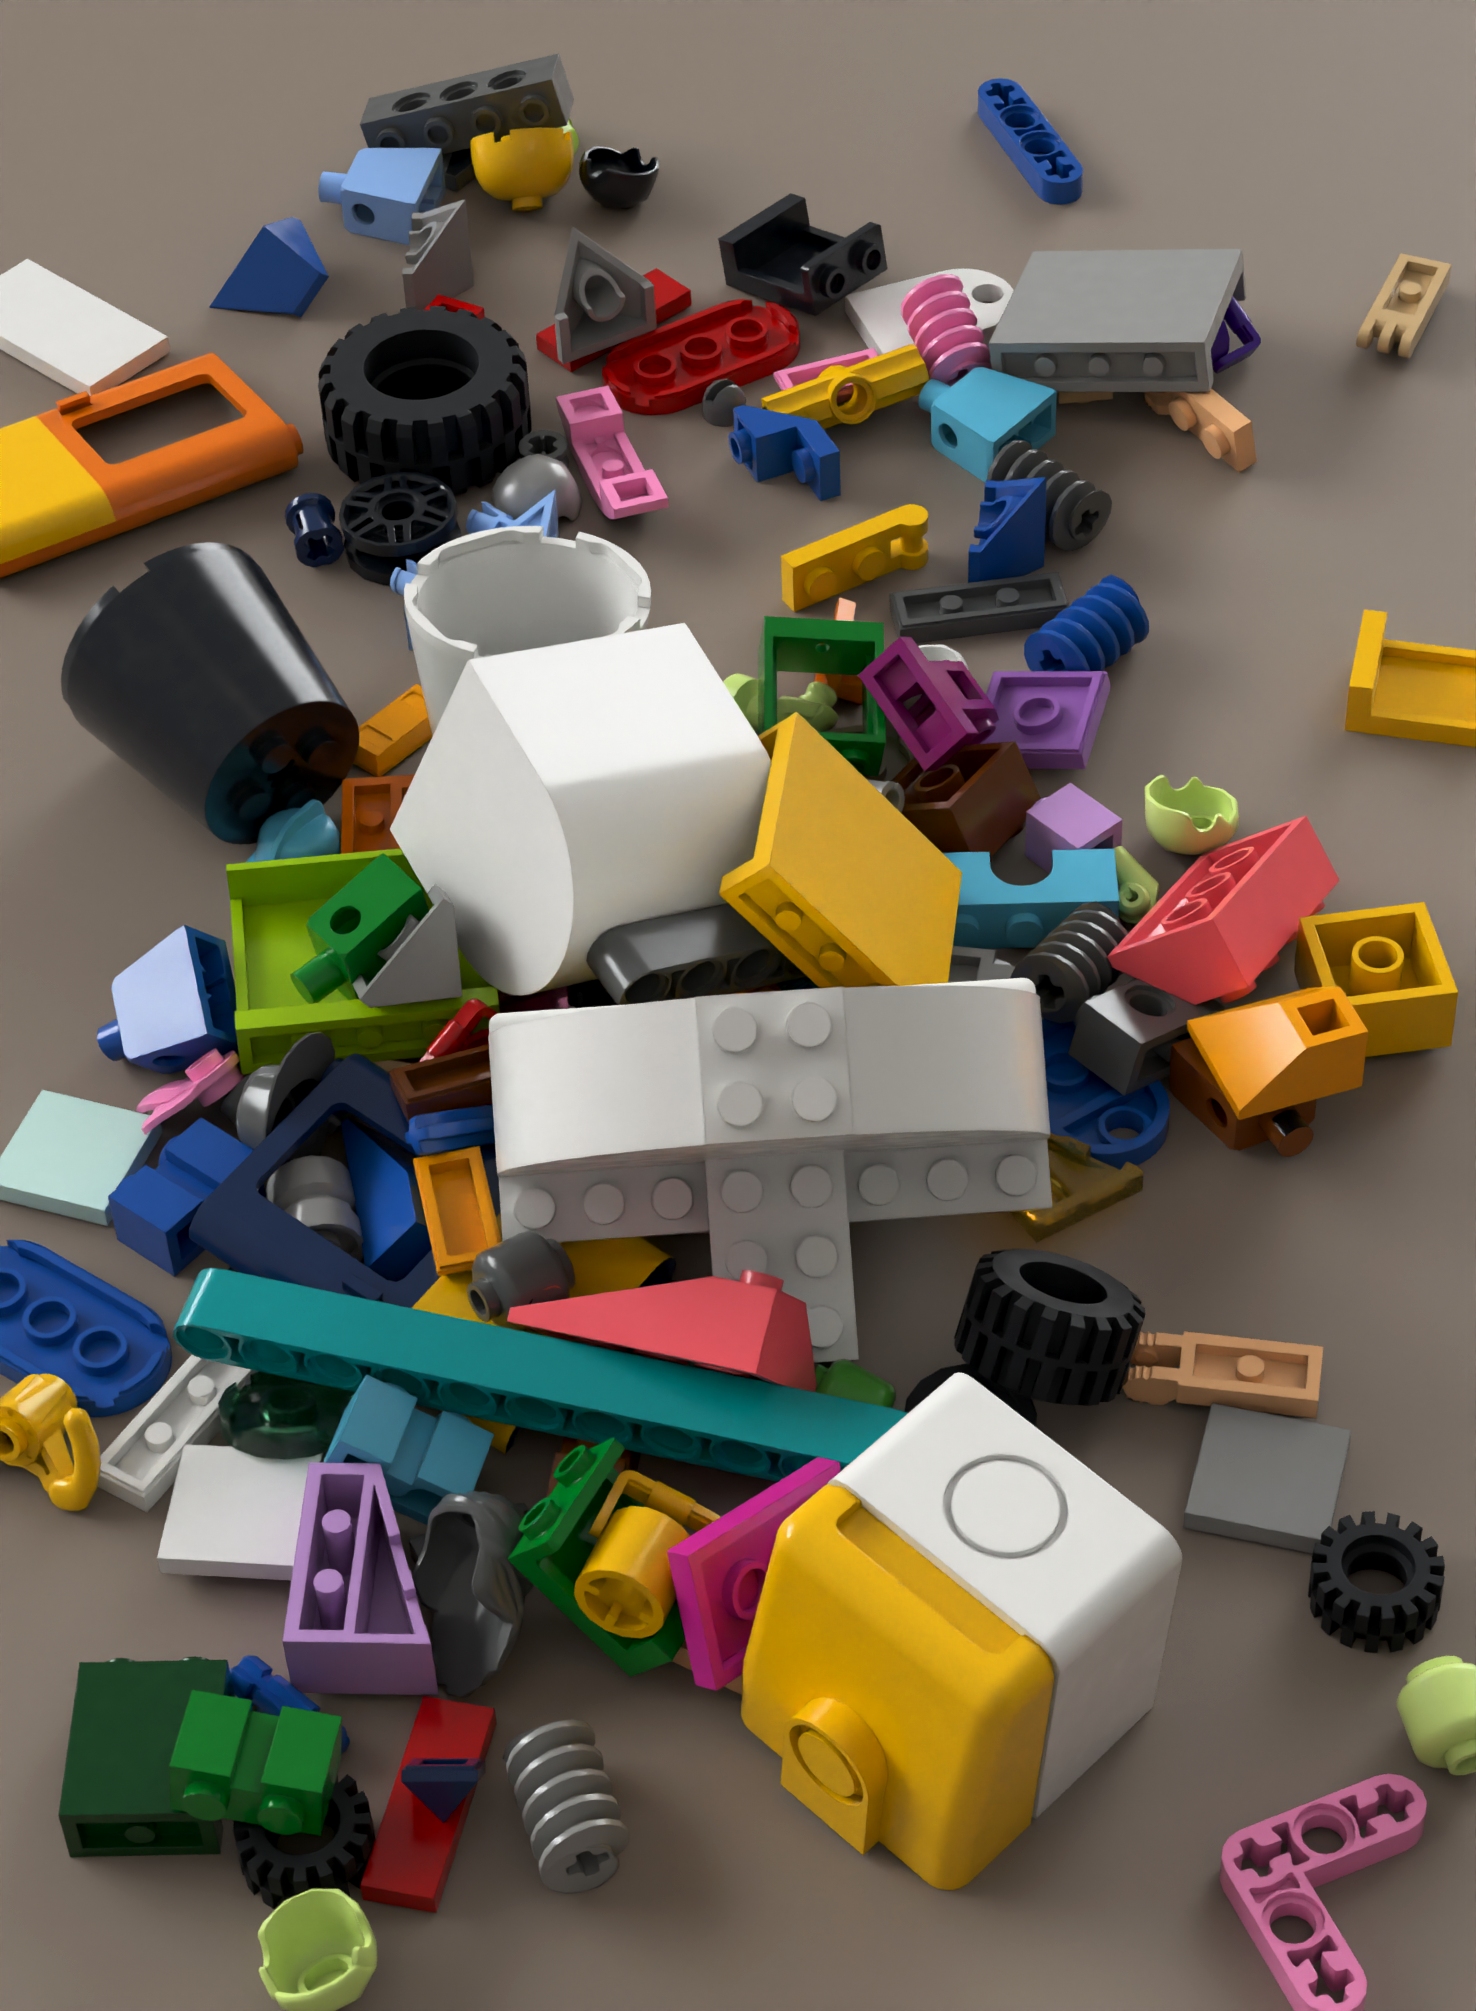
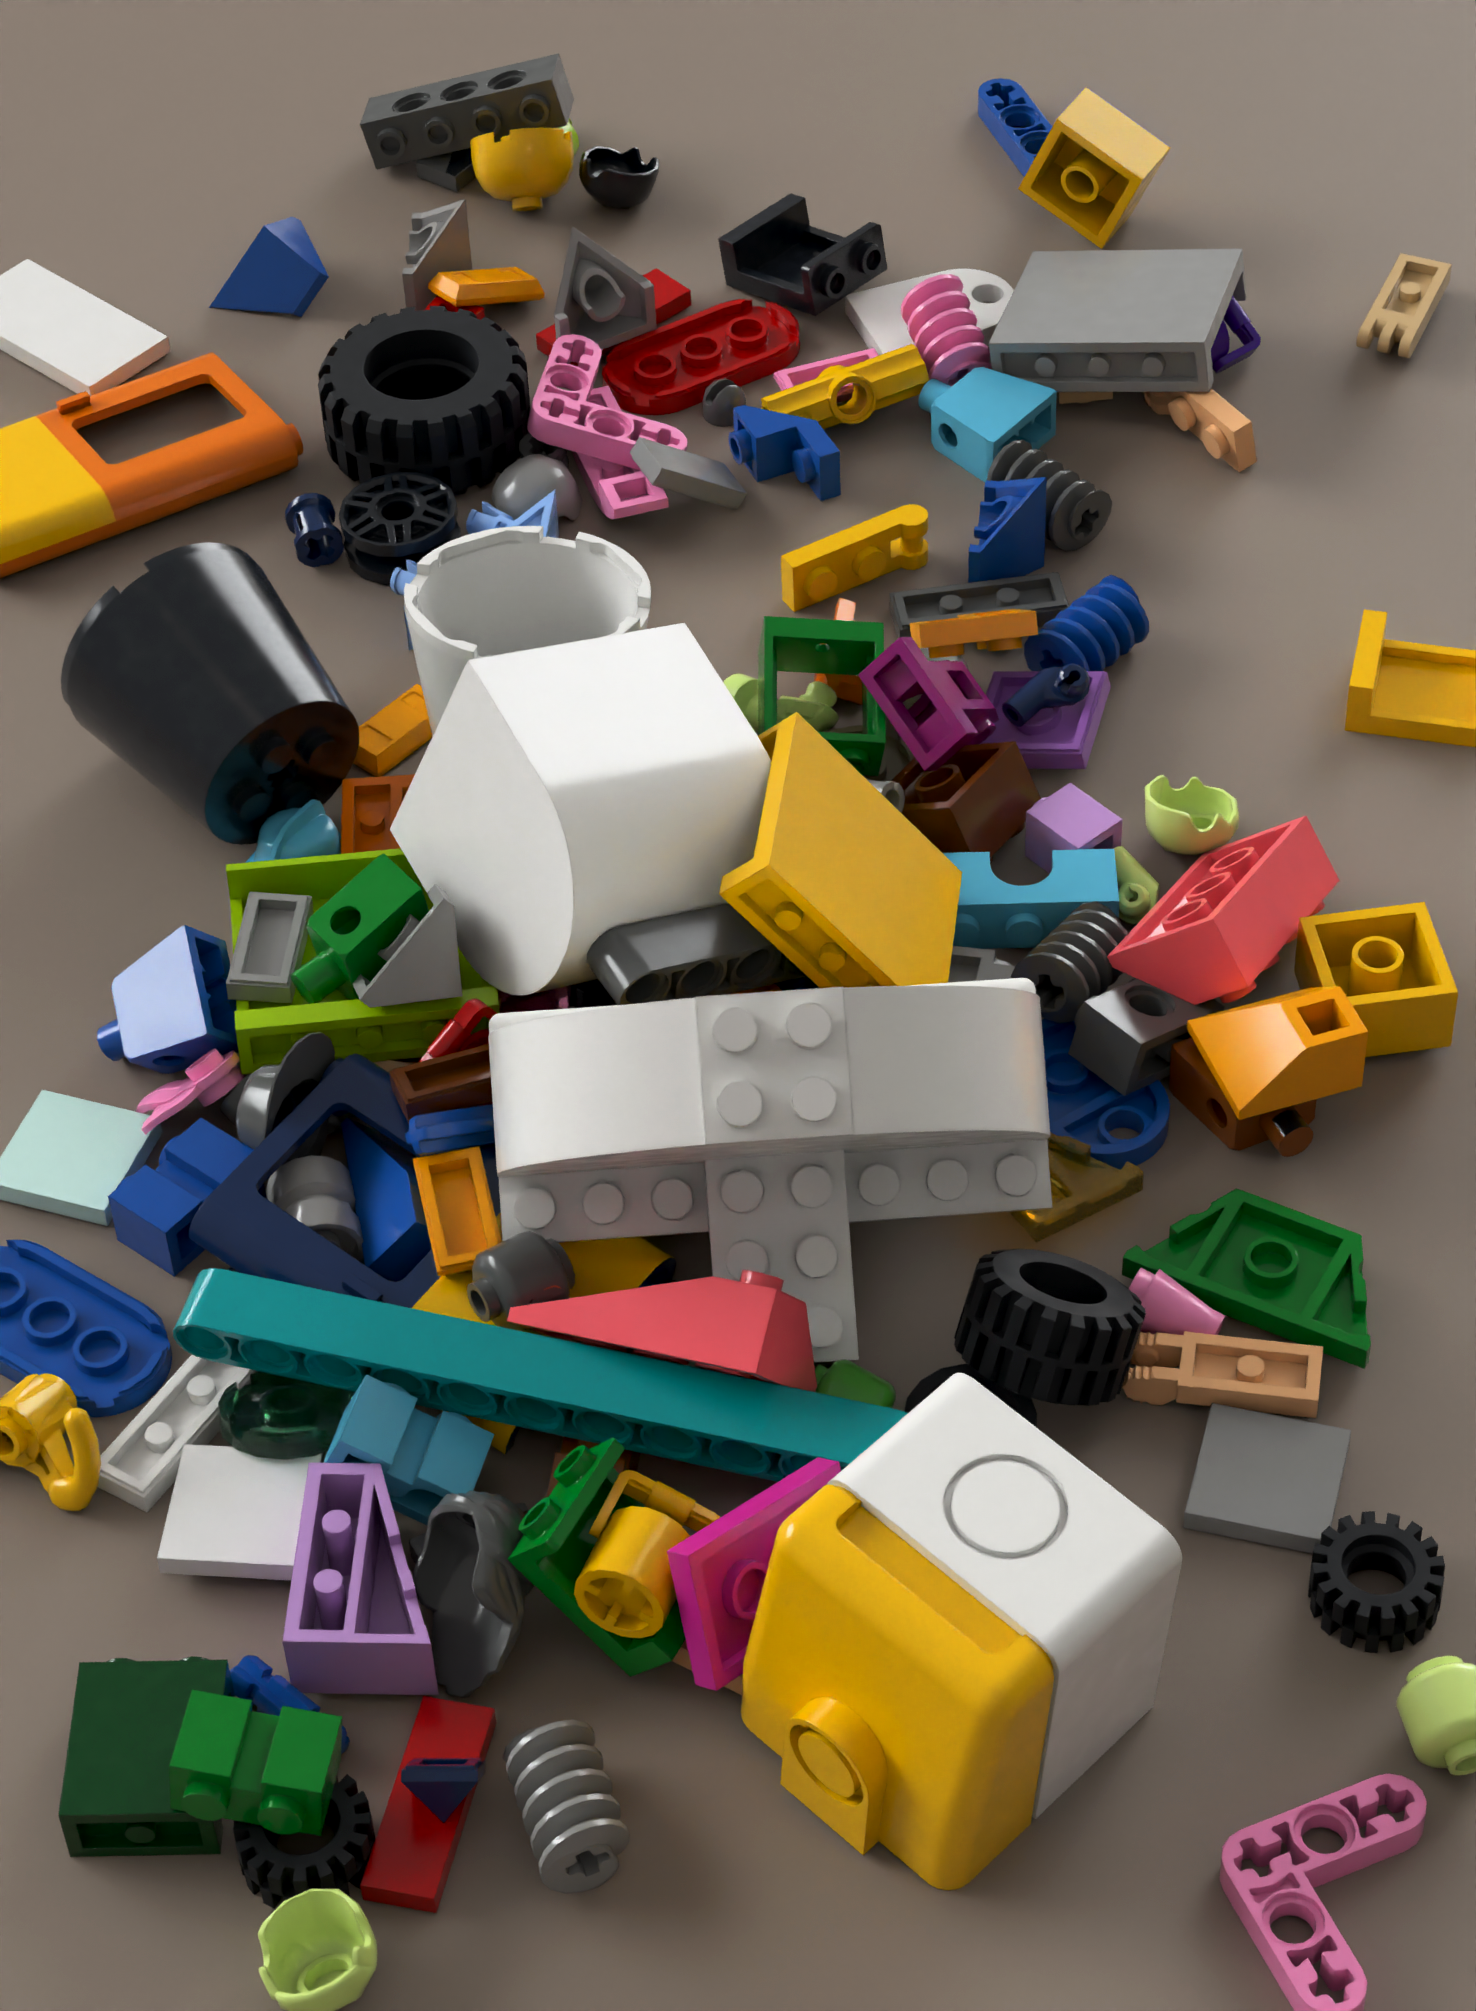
(269, 947): none -> light grey tile
(385, 190): light blue torso -> none
(486, 286): none -> light orange tile
(575, 424): none -> bright pink beam
(687, 473): none -> light grey tile
(990, 631): none -> light orange plate
(1047, 689): none -> dark blue arm
(1093, 167): none -> yellow brick
(1172, 1307): none -> bright pink cone
(1269, 1271): none -> green wing

